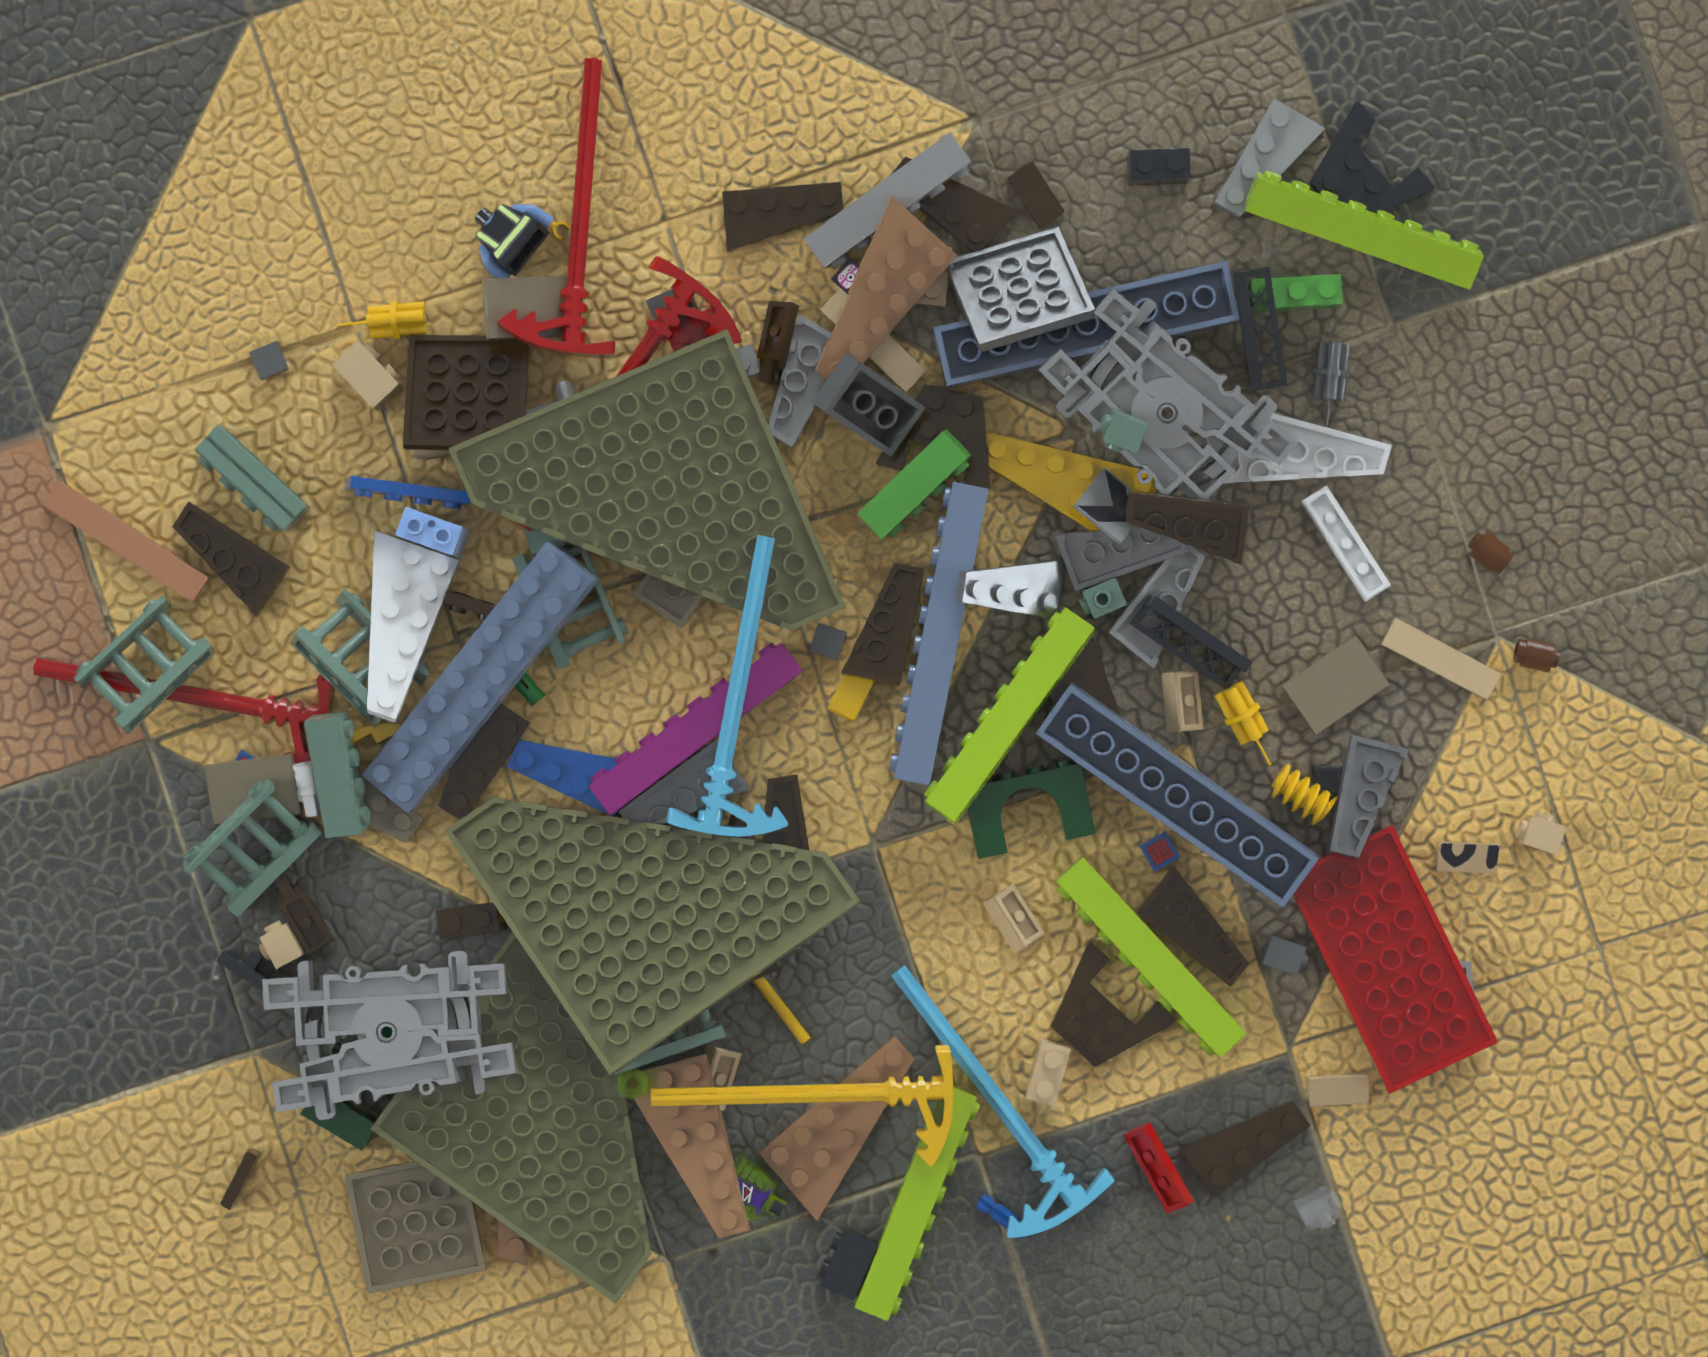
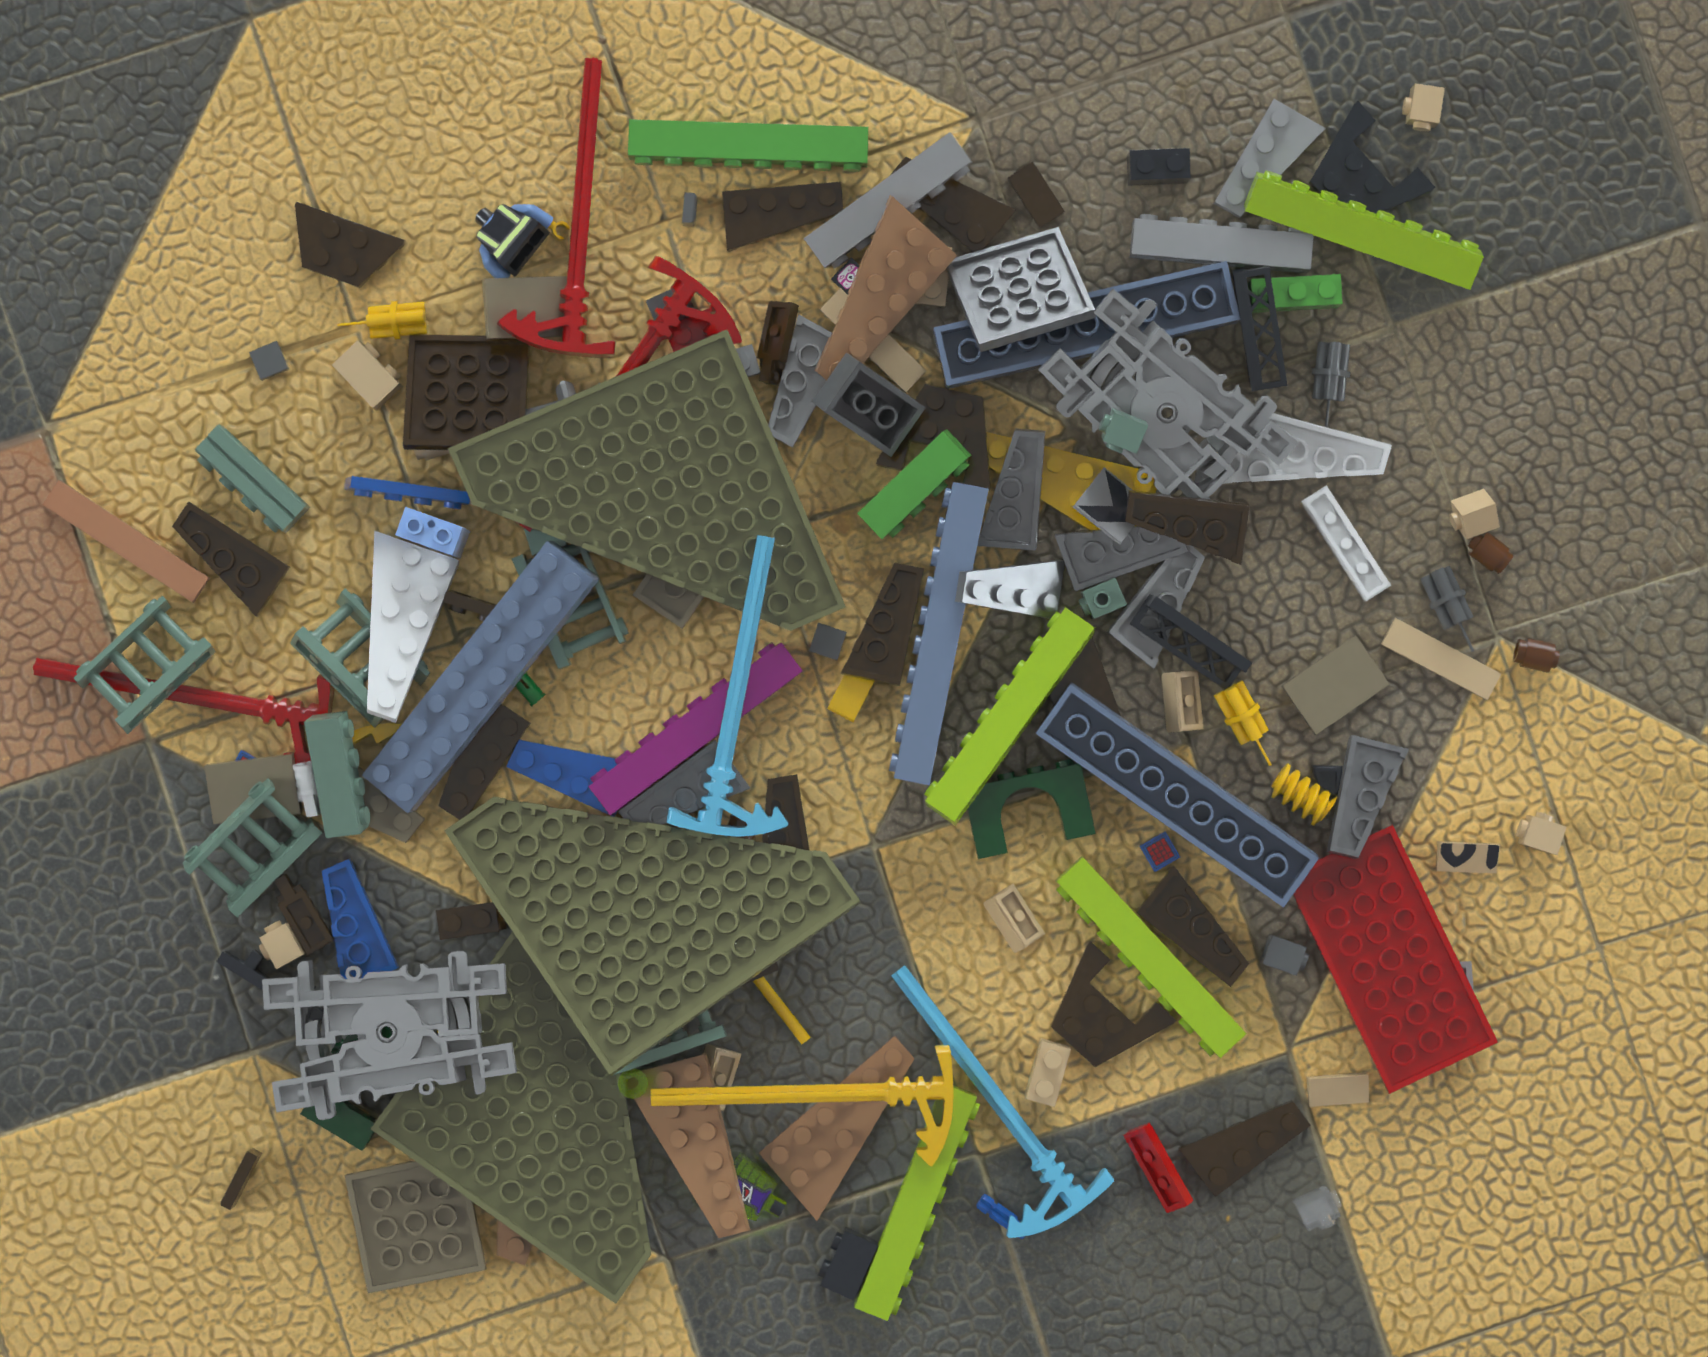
(341, 246): none -> dark brown wing
(354, 923): none -> blue wing
(689, 209): none -> dark grey tile
(748, 144): none -> bright green brick
(1016, 499): none -> flat silver wing
(1212, 244): none -> light grey brick
(1423, 106): none -> tan brick
(1447, 599): none -> dark grey piece
(1474, 514): none -> tan brick

